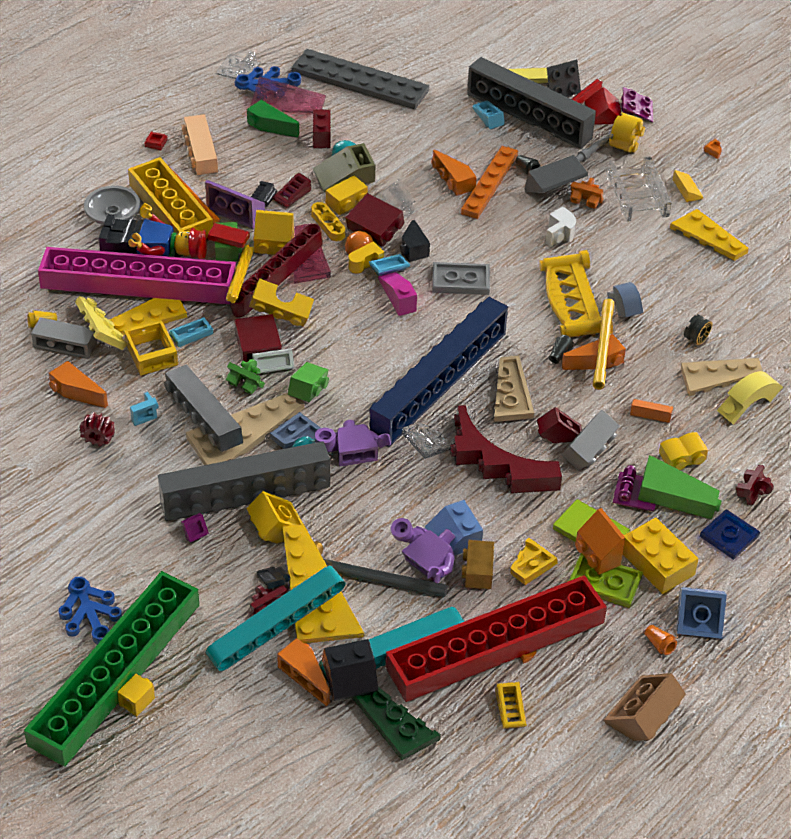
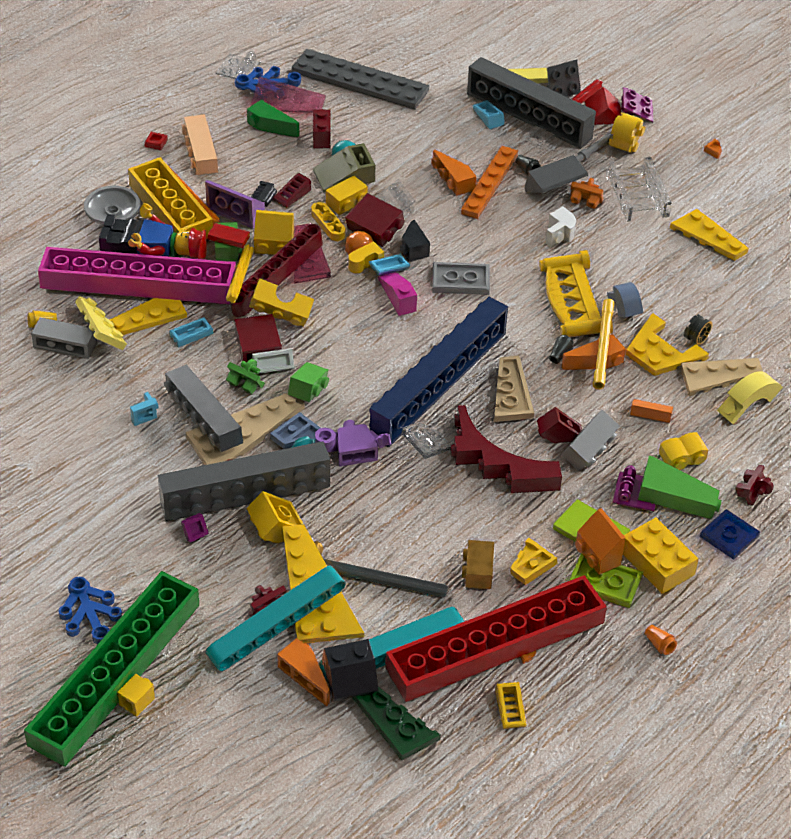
(75, 385): orange slope -> none
(97, 429): dark red gear -> none
(155, 360): yellow window -> none
(273, 577): black piece -> none
(425, 550): medium lavender torso -> none
(460, 521): medium blue slope -> none
(646, 706): medium nougat slope -> none
(655, 353): none -> yellow wing
(686, 186): yellow slope -> none
(701, 612): medium blue slope -> none

